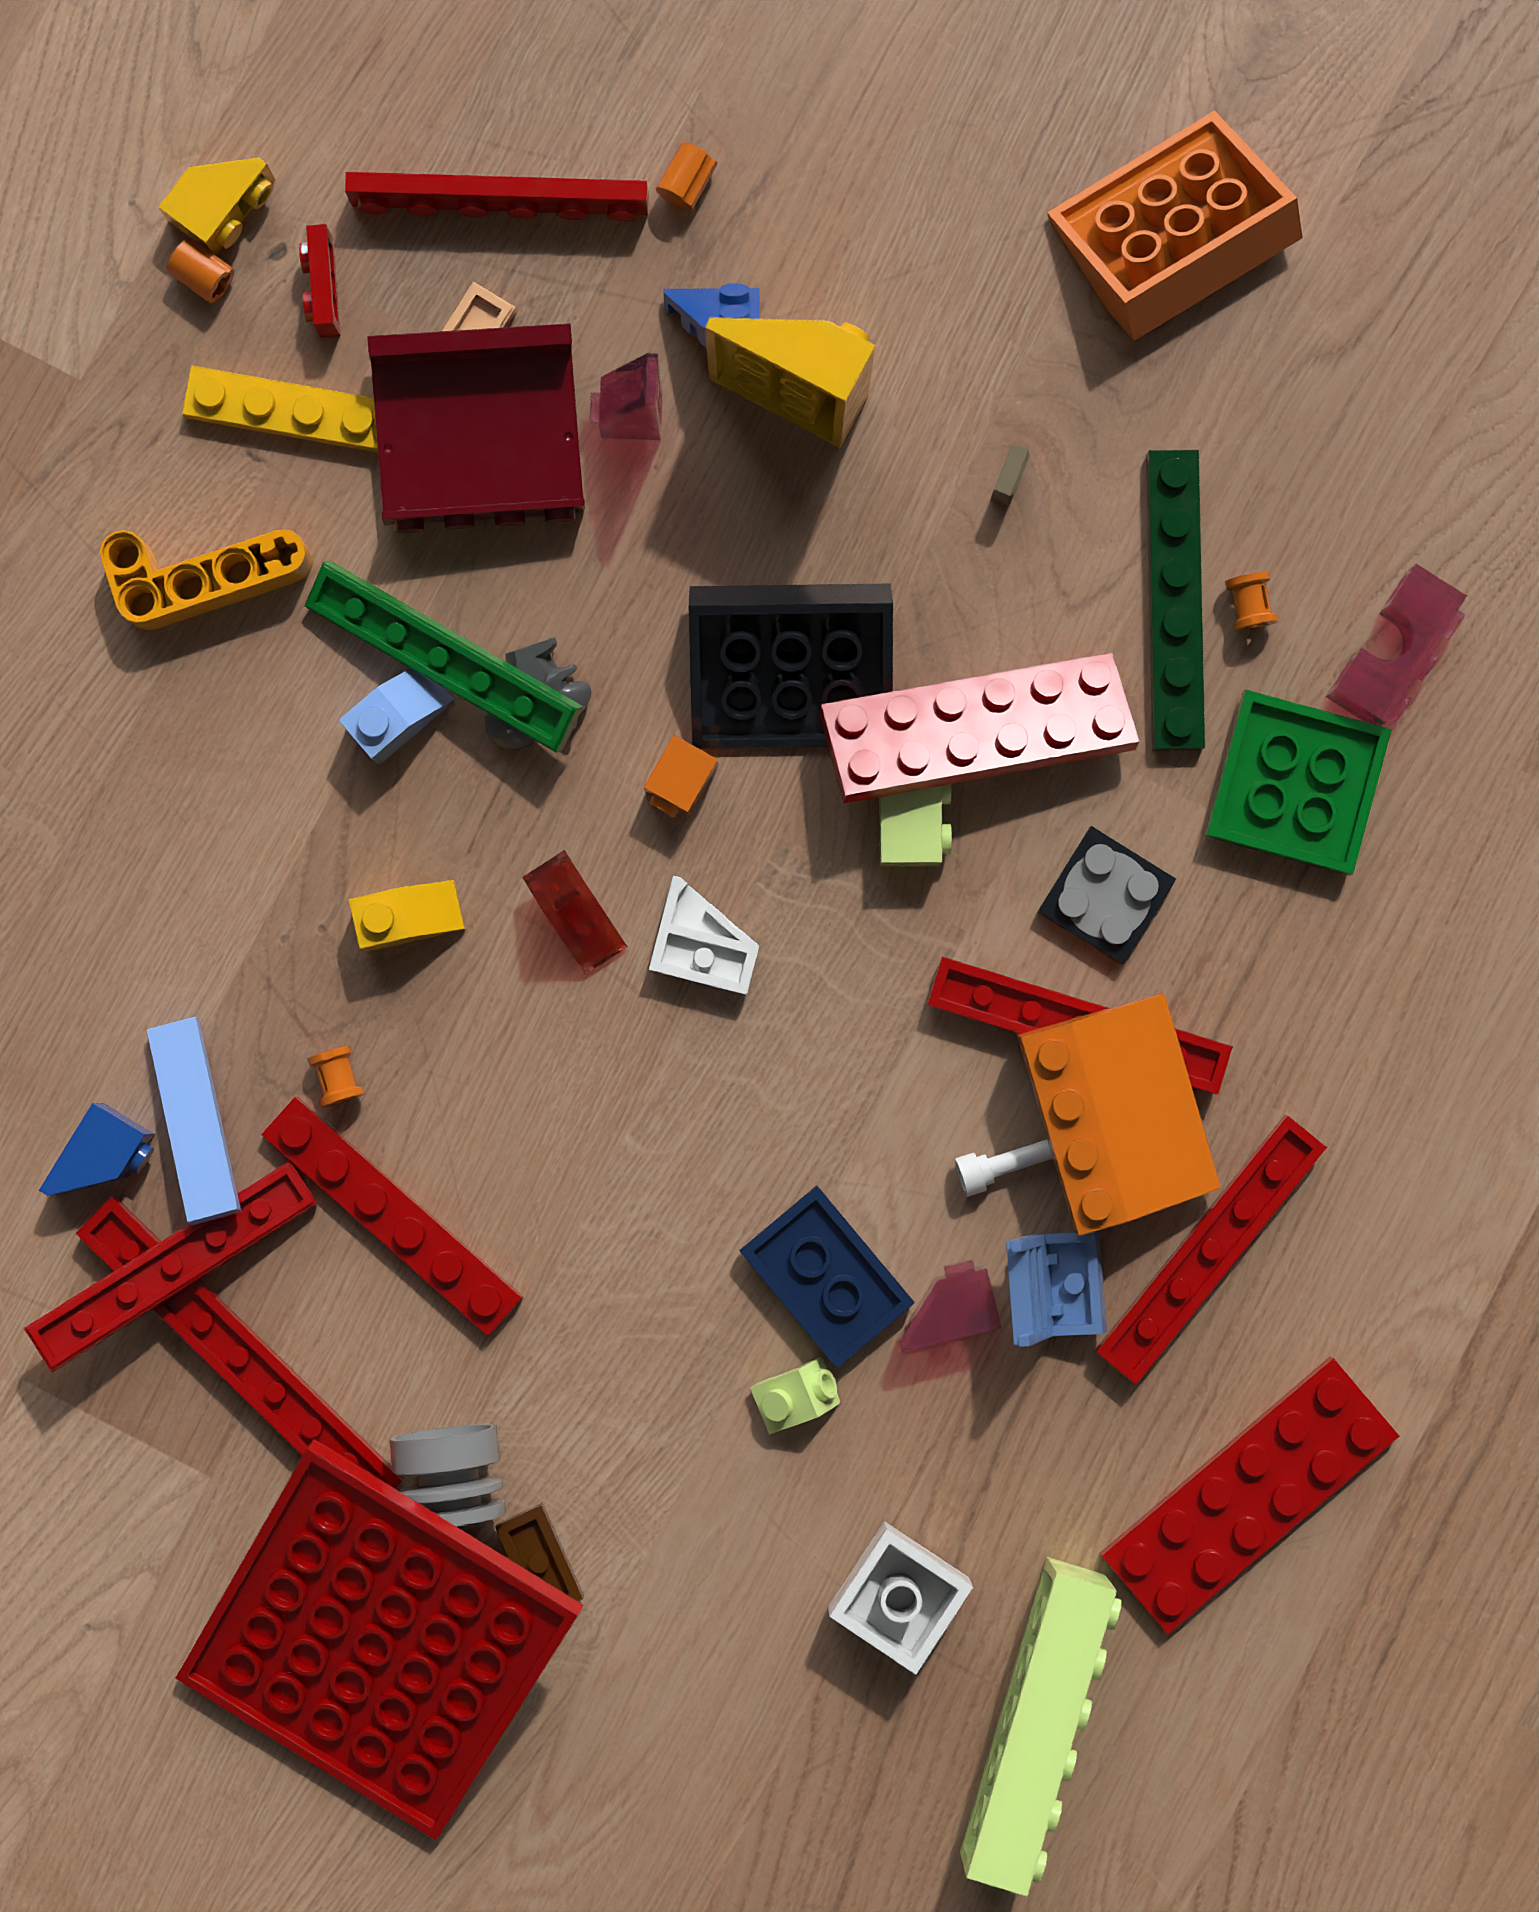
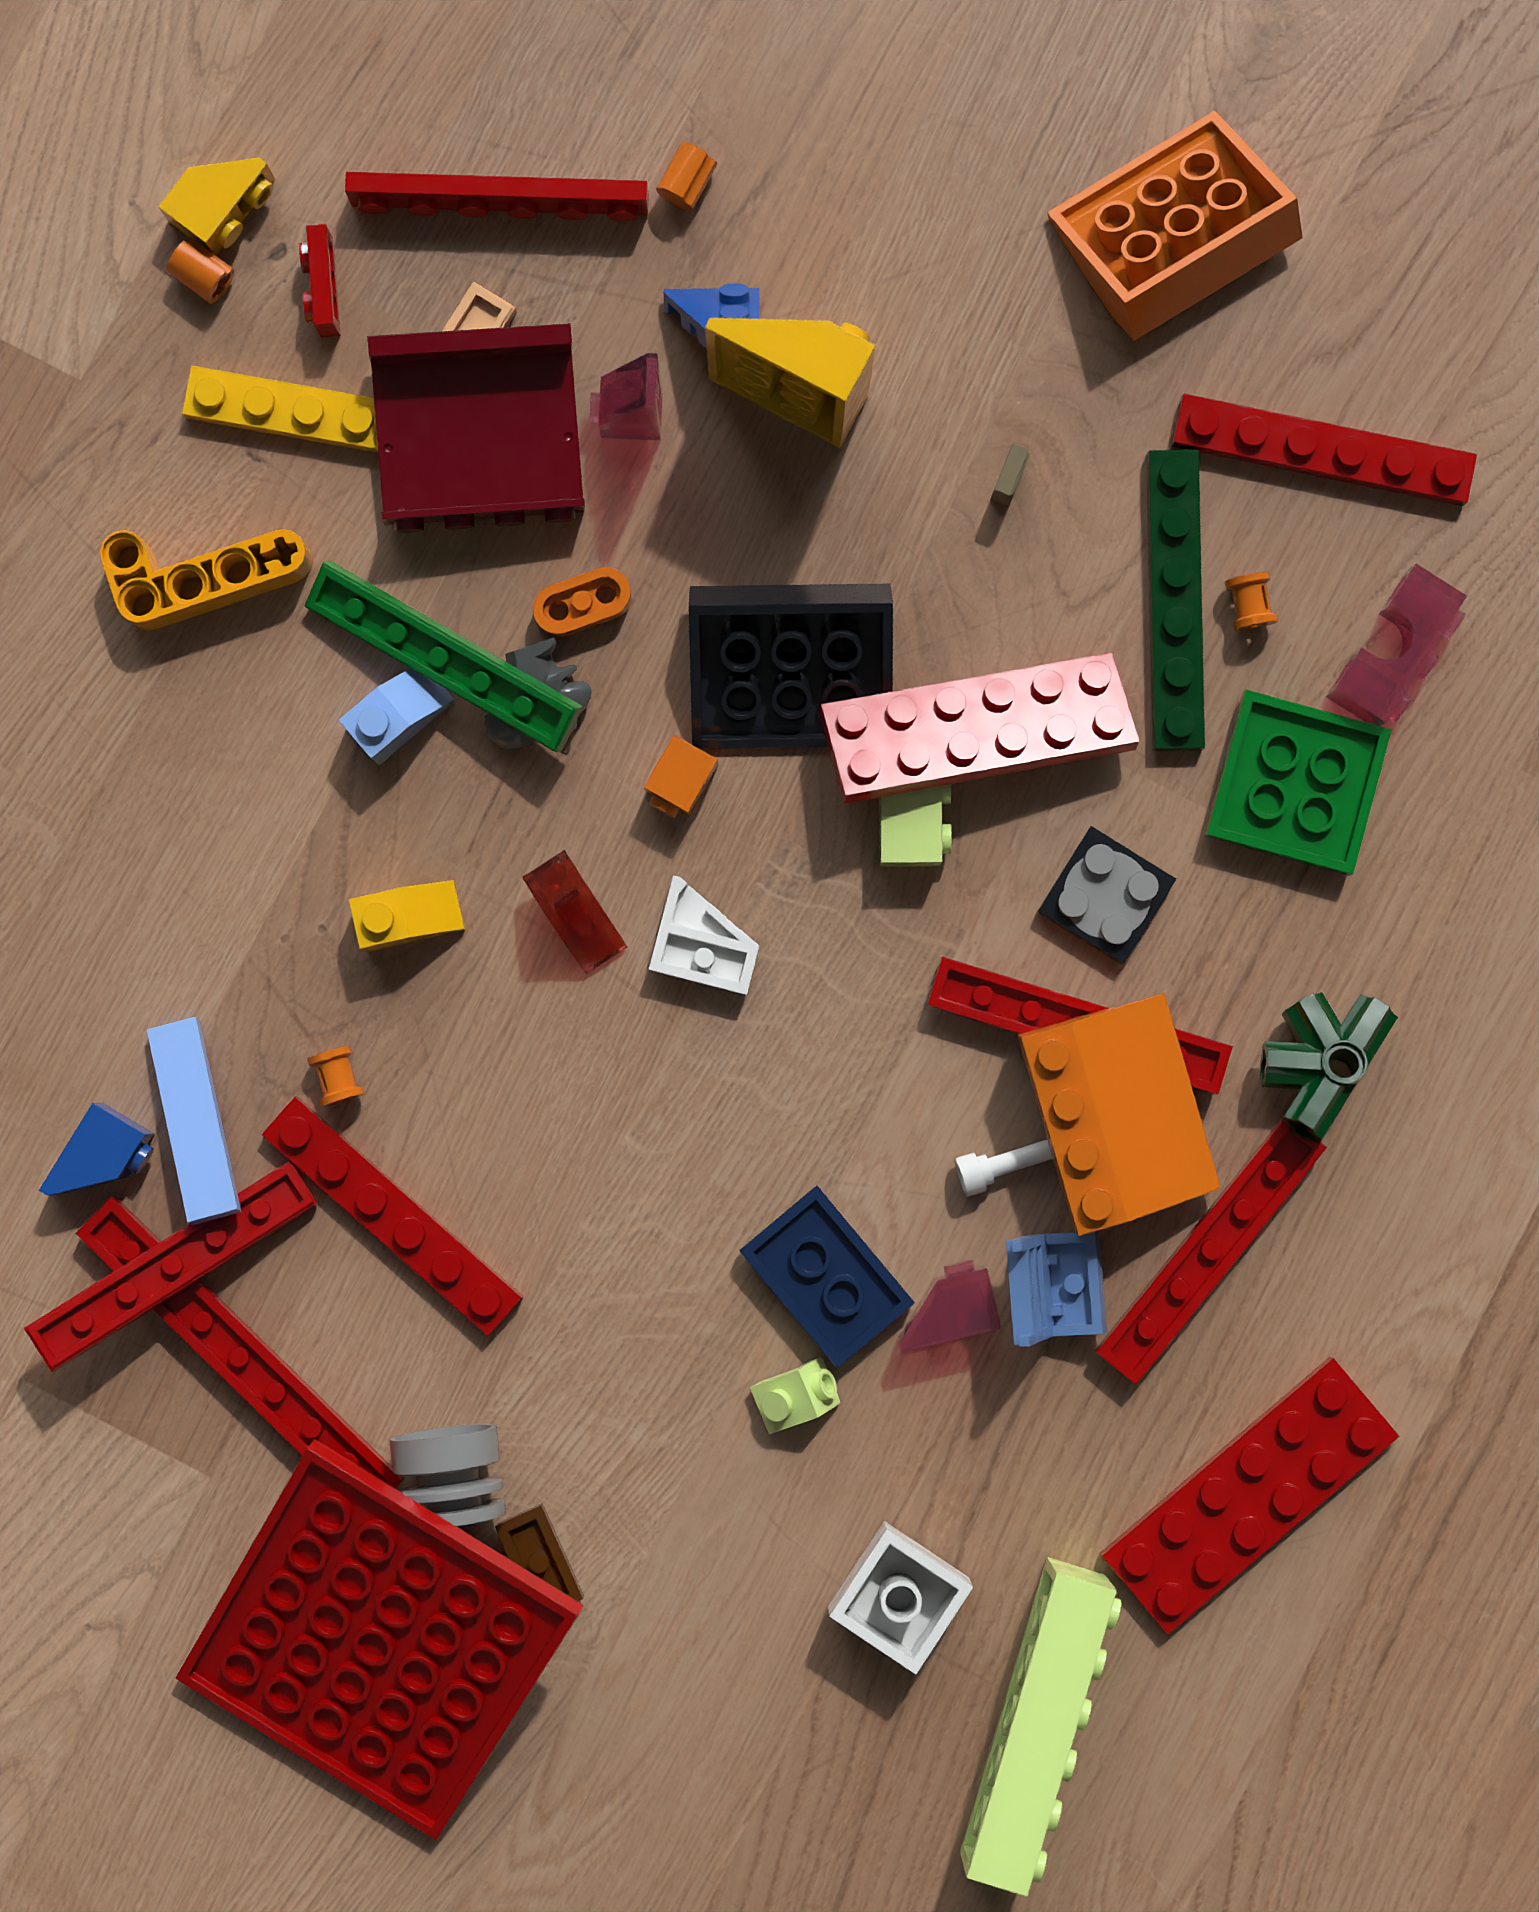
(580, 597): none -> orange plate
(1306, 1063): none -> dark green piece
(1324, 450): none -> red plate

